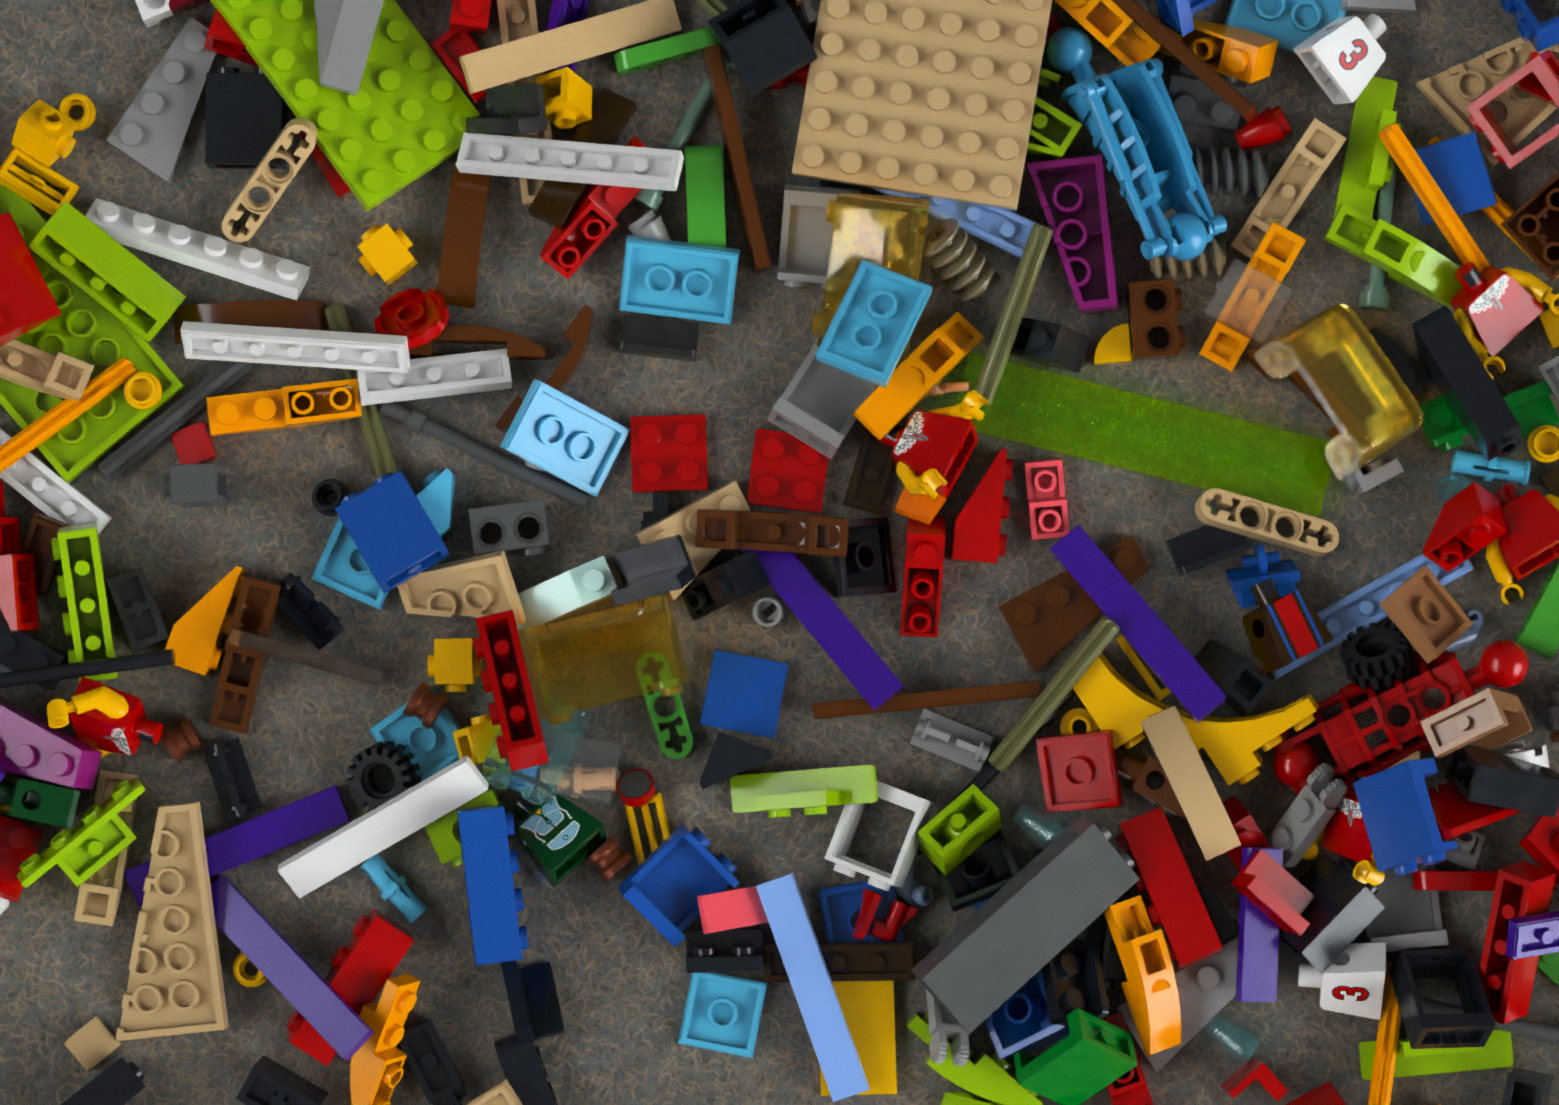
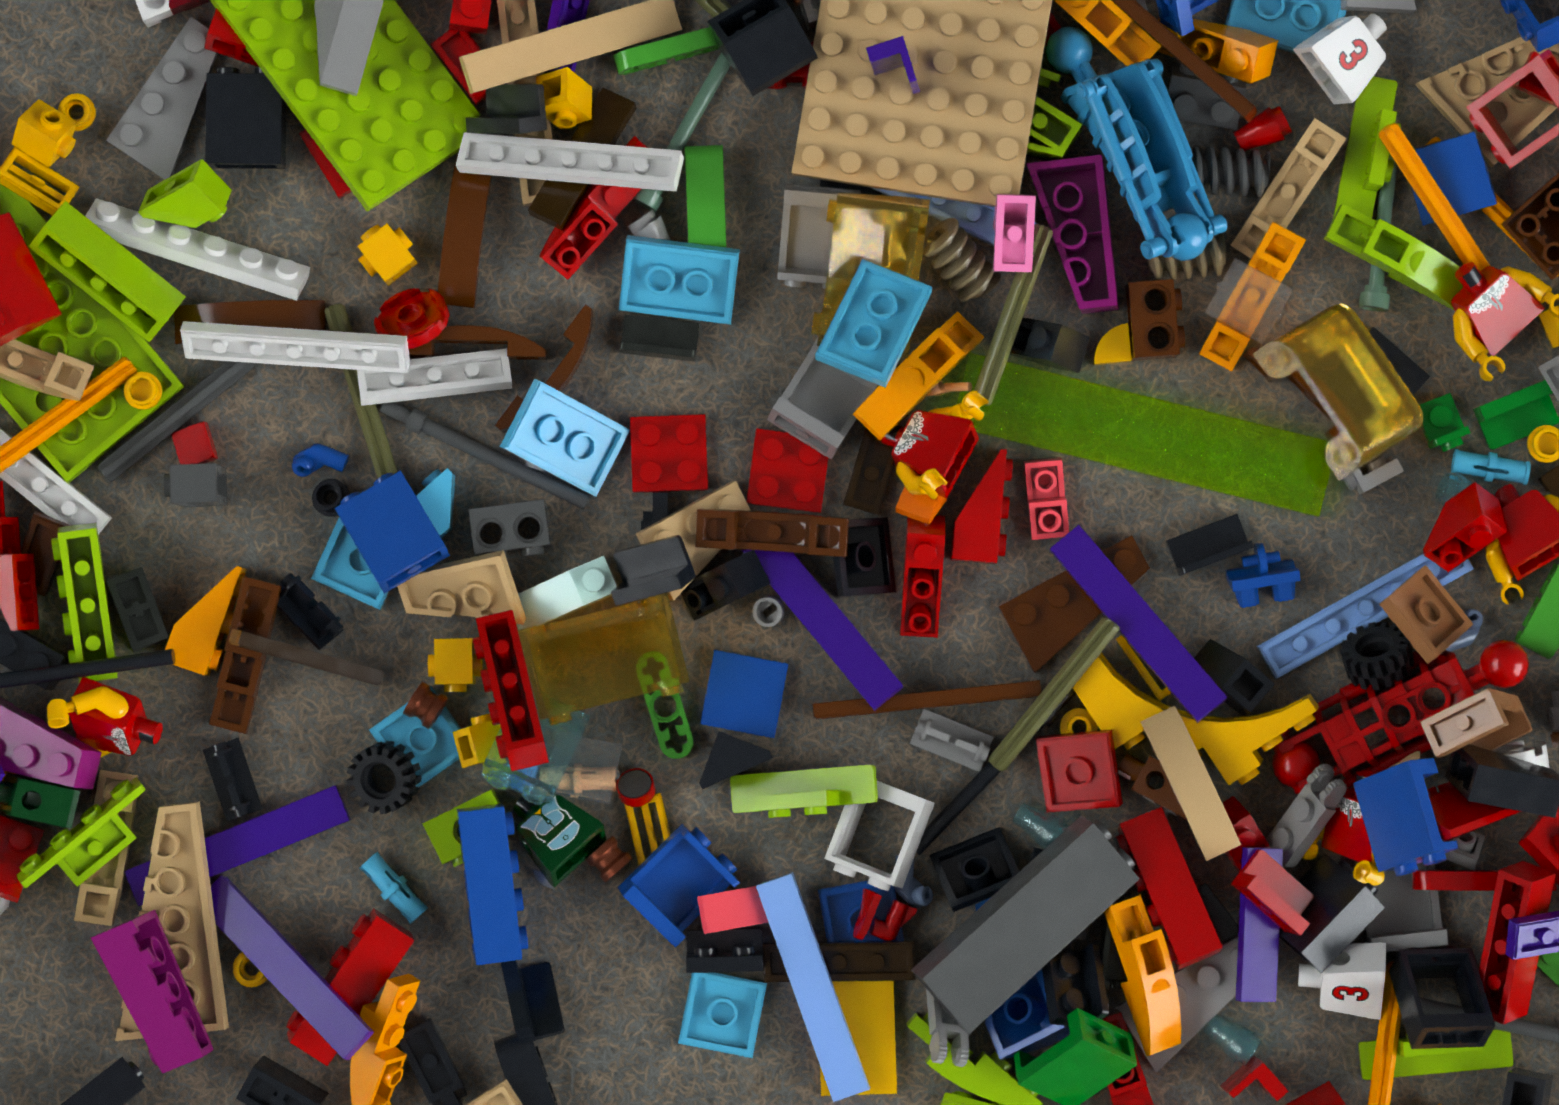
(92, 1043): tan slope -> none
(154, 990): none -> magenta wedge
(182, 738): copper wheel -> none
(187, 197): none -> lime slope
(272, 182): tan beam -> none
(284, 407): light orange slope -> none
(317, 456): none -> blue arm
(383, 826): white tile -> none
(736, 157): reddish brown tile -> none
(890, 56): none -> dark purple panel
(959, 829): lime brick -> none
(1014, 232): none -> bright pink slope
(1266, 526): tan beam -> none
(1282, 627): dark brown torso -> none
(1465, 384): black slope -> none

